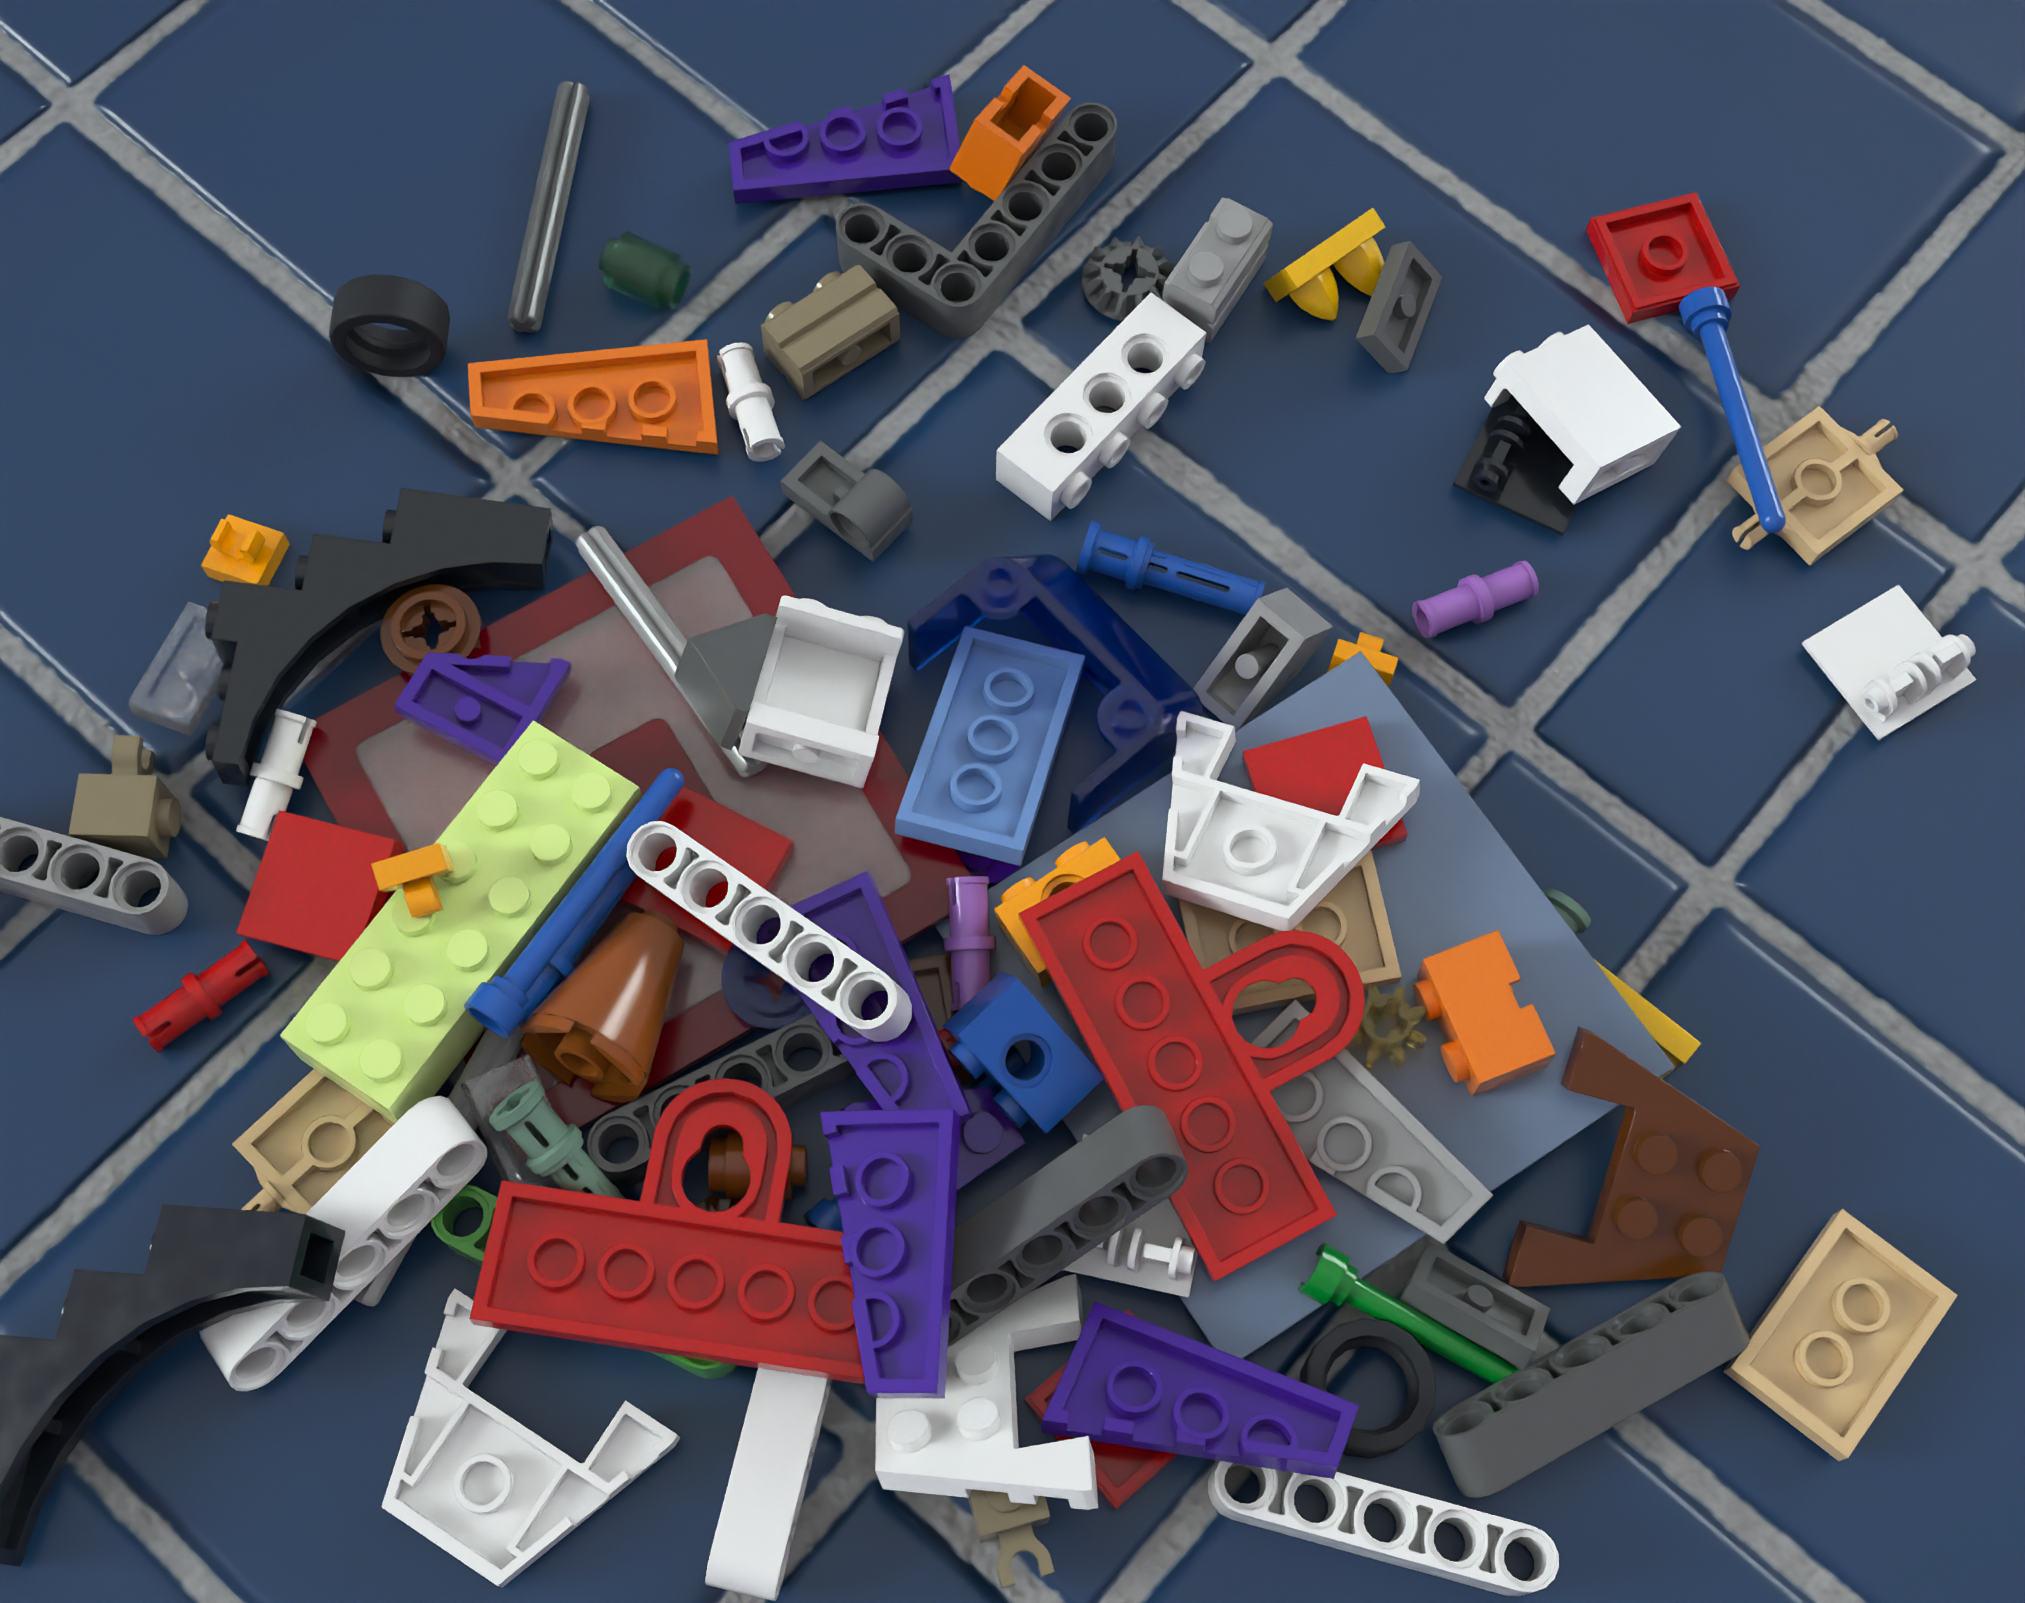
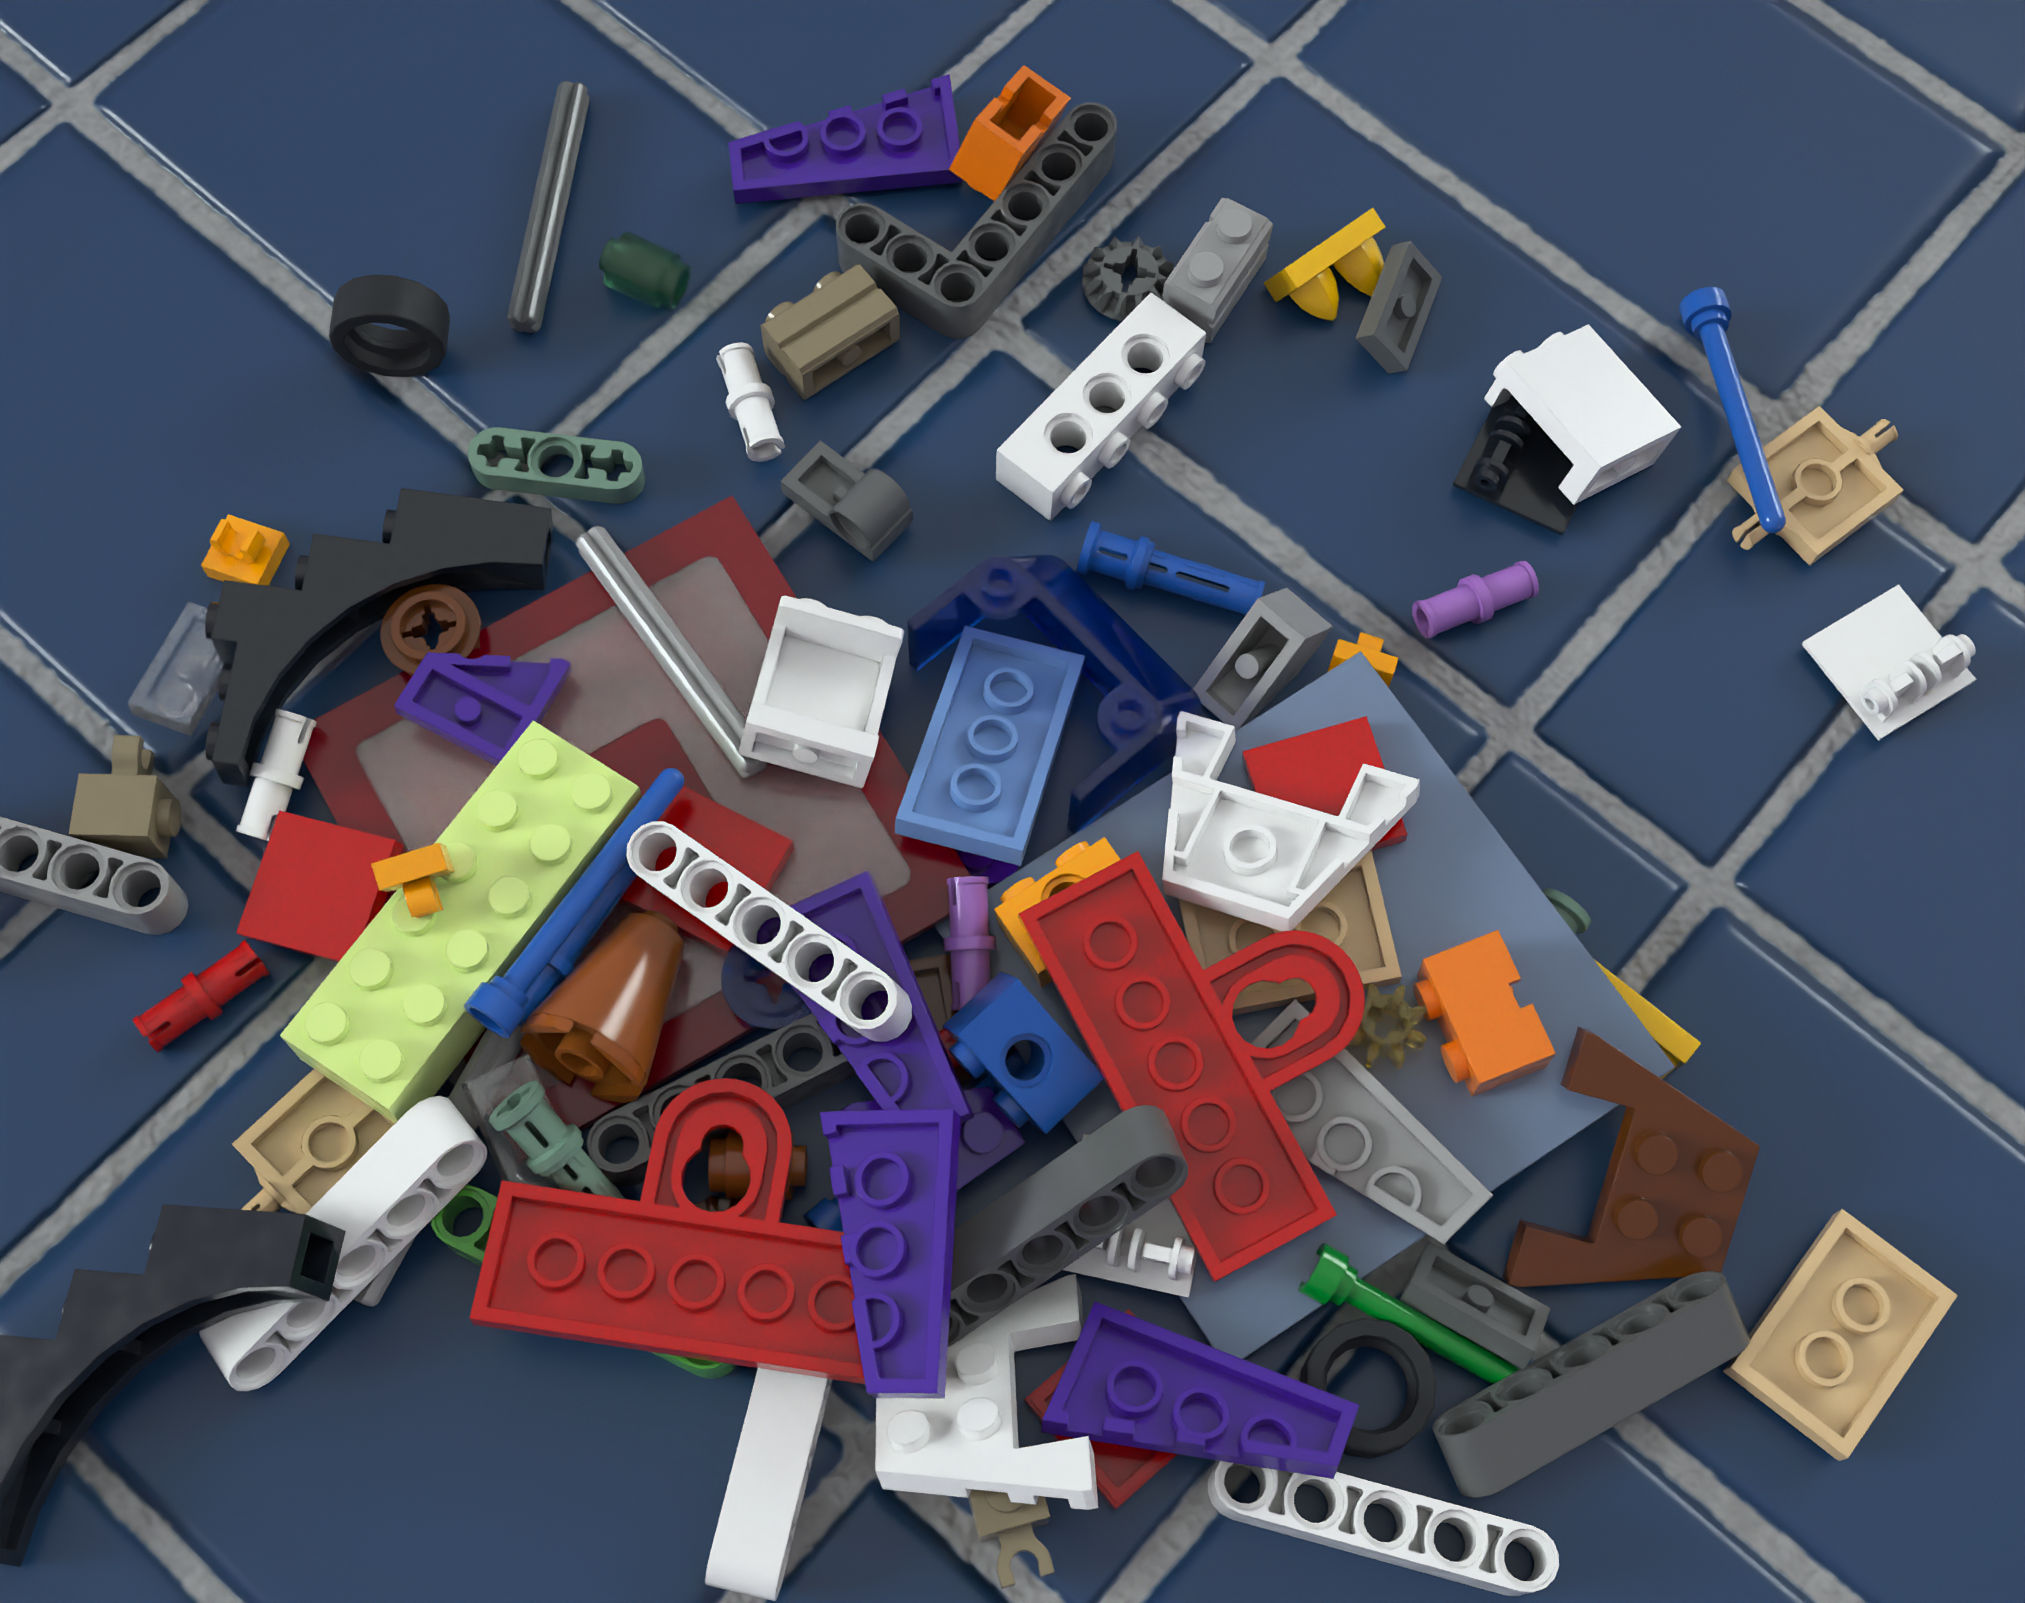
(490, 1483): white wing -> none
(540, 445): none -> sand green beam
(609, 395): orange wing -> none
(722, 673): dark grey slope -> none
(1660, 255): red tile -> none

